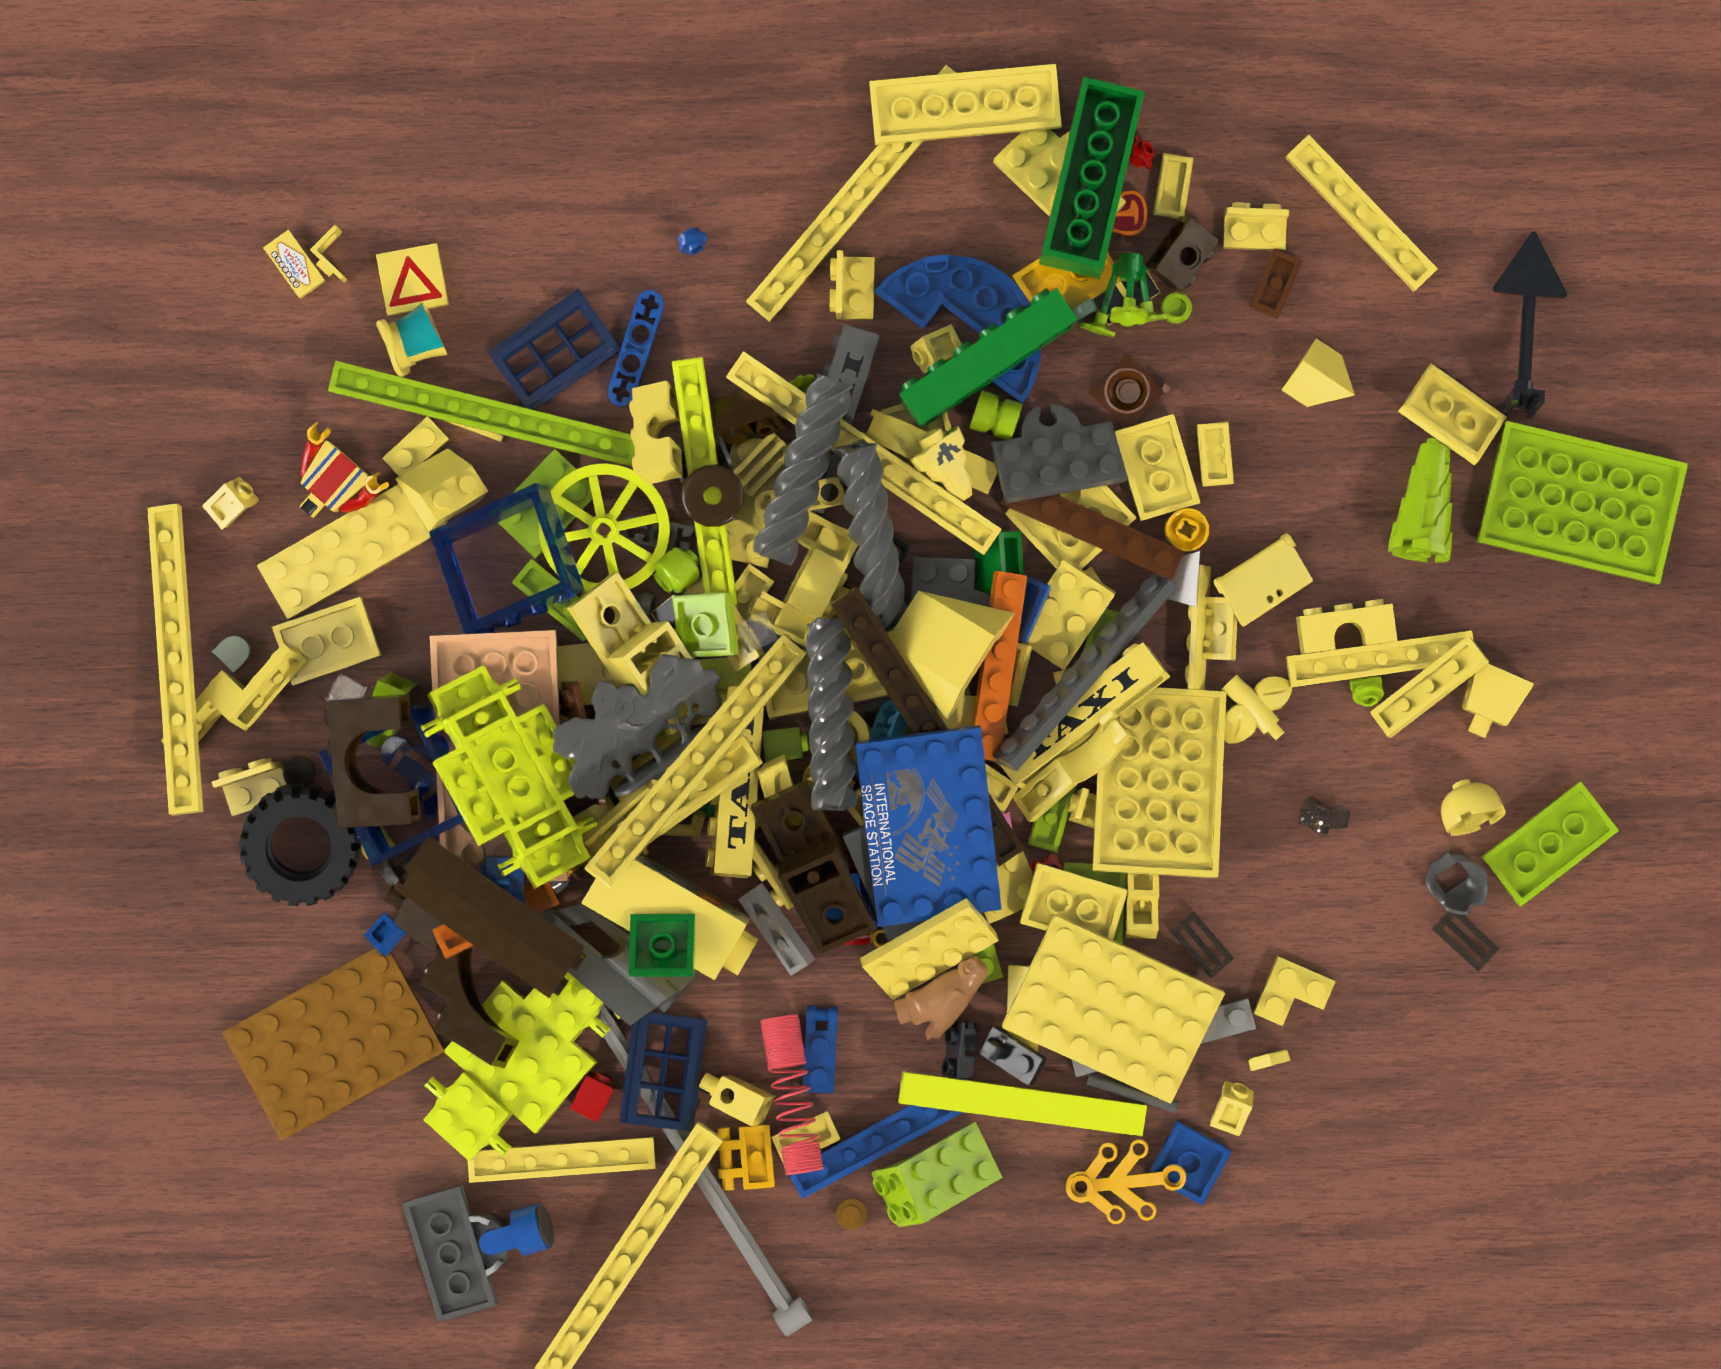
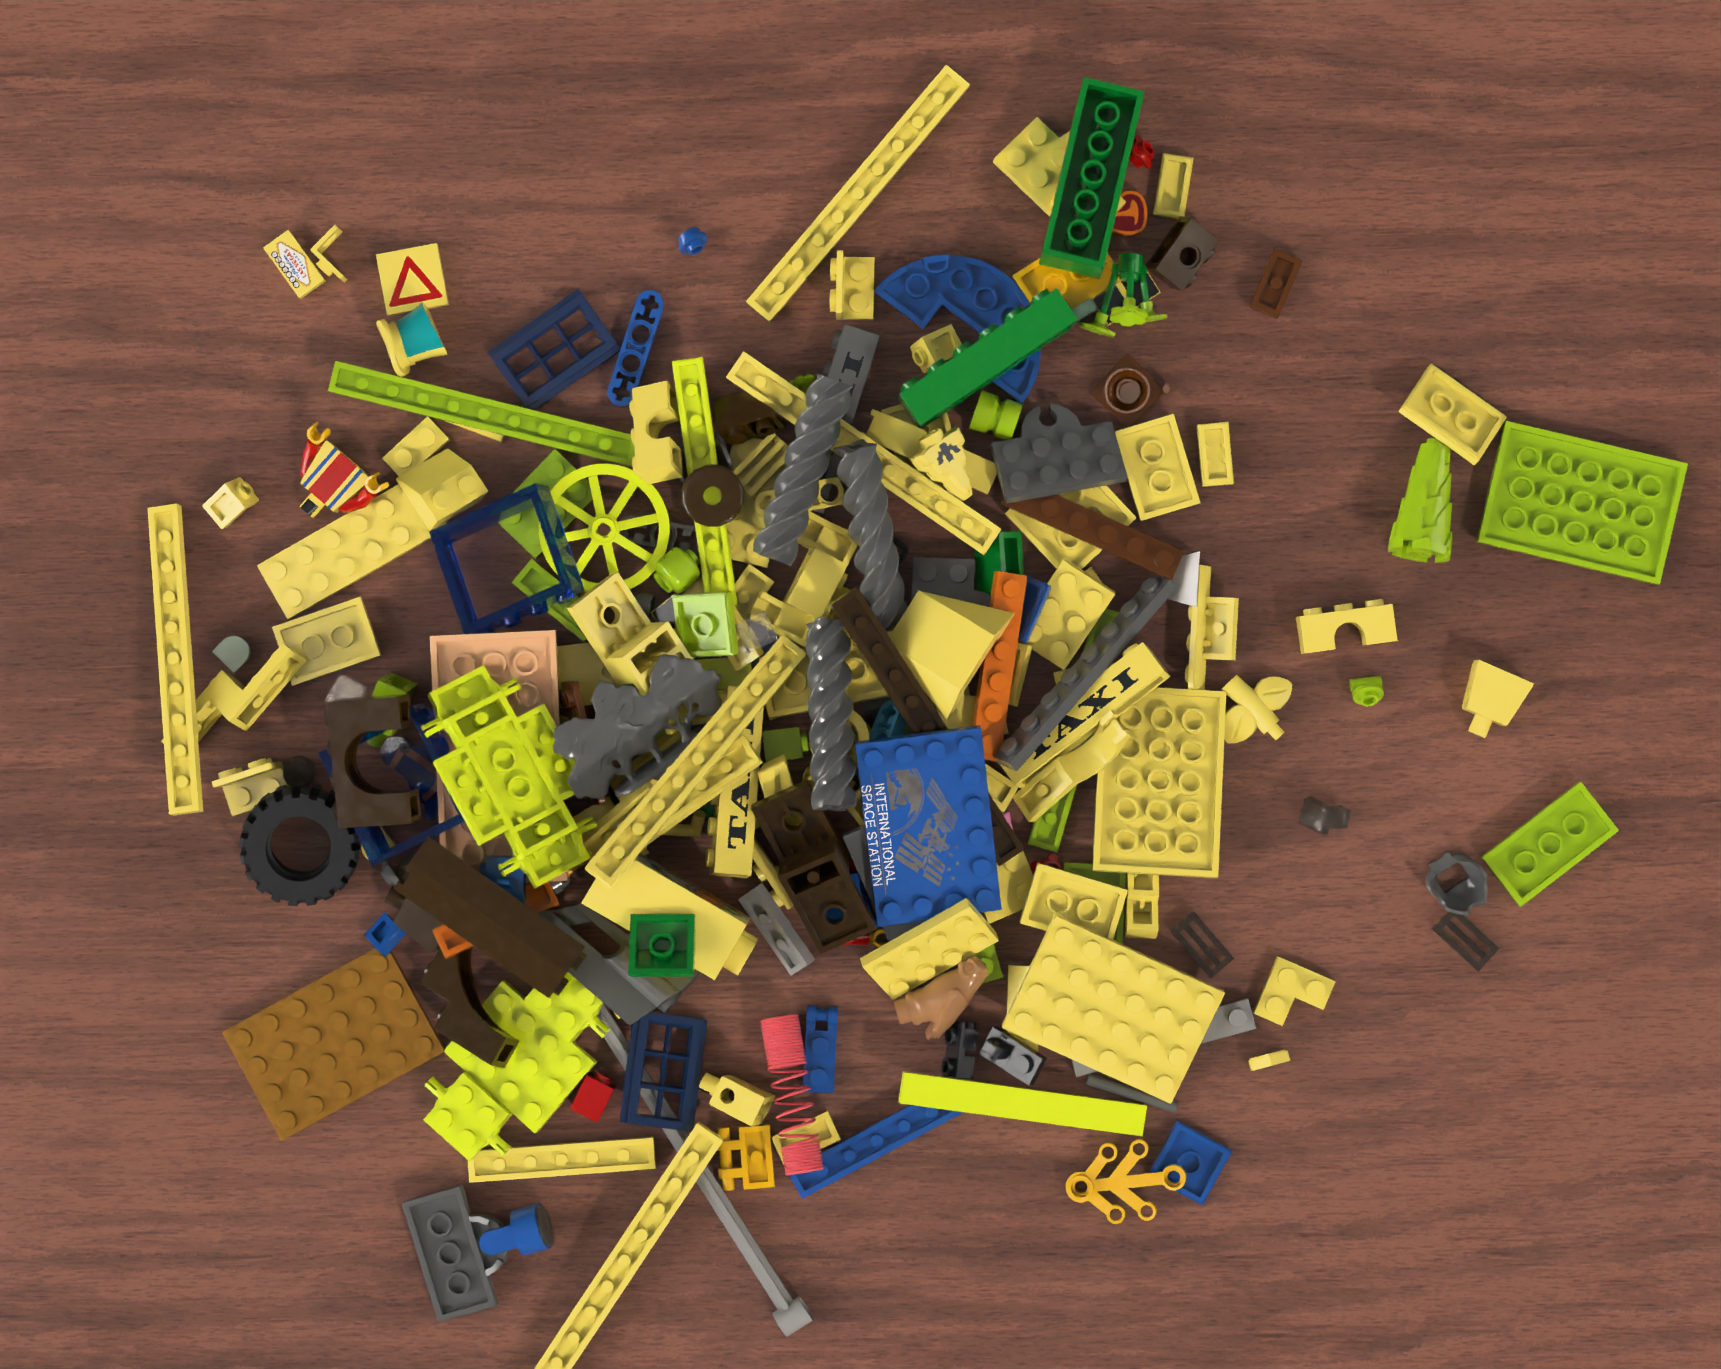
(851, 1213): pearl gold plate -> none
(937, 1177): lime bracket -> none
(965, 104): light yellow plate -> none
(1082, 808): light yellow bracket -> none
(1177, 307): lime tile -> none
(1186, 529): yellow wheel -> none
(1233, 1108): light yellow bracket -> none
(1254, 583): light yellow door -> none
(1255, 227): light yellow bracket -> none
(1319, 377): light yellow slope -> none
(1361, 213): light yellow plate -> none
(1370, 659): light yellow plate -> none
(1429, 687): light yellow plate -> none
(1469, 807): light yellow cylinder -> none
(1531, 277): black piece -> none

